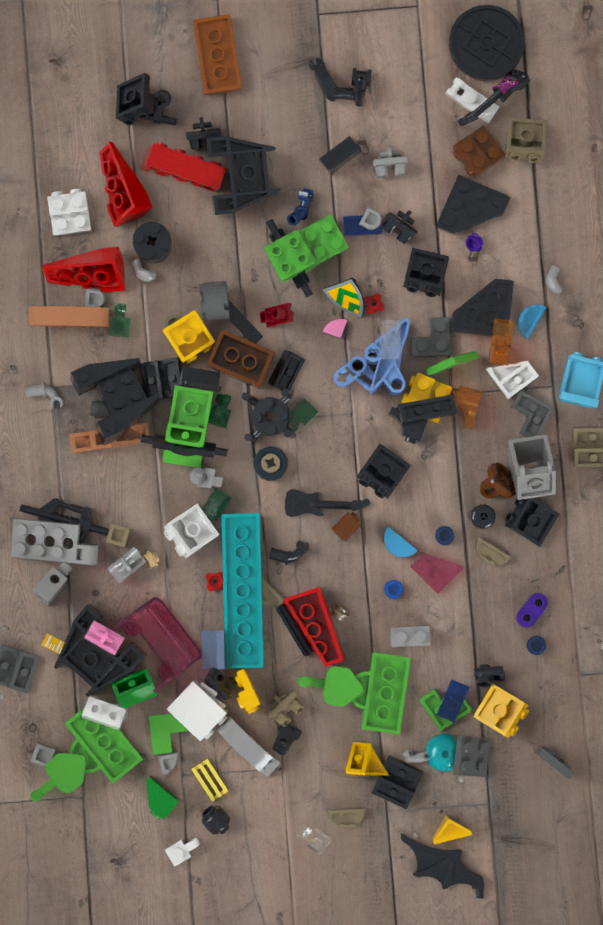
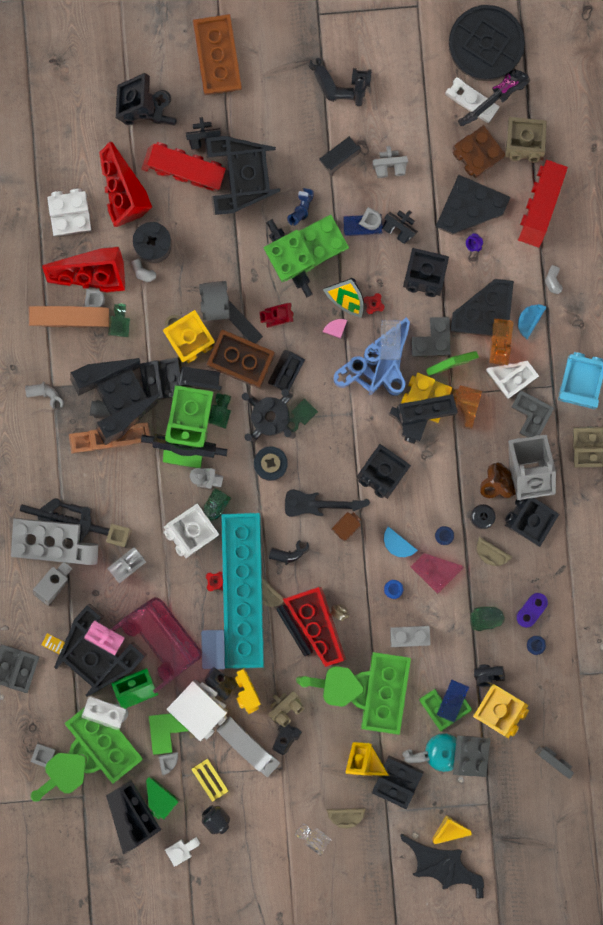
(131, 817): none -> black wedge
(151, 559): tan plate -> none
(486, 618): none -> clear green rock
(543, 203): none -> red wedge

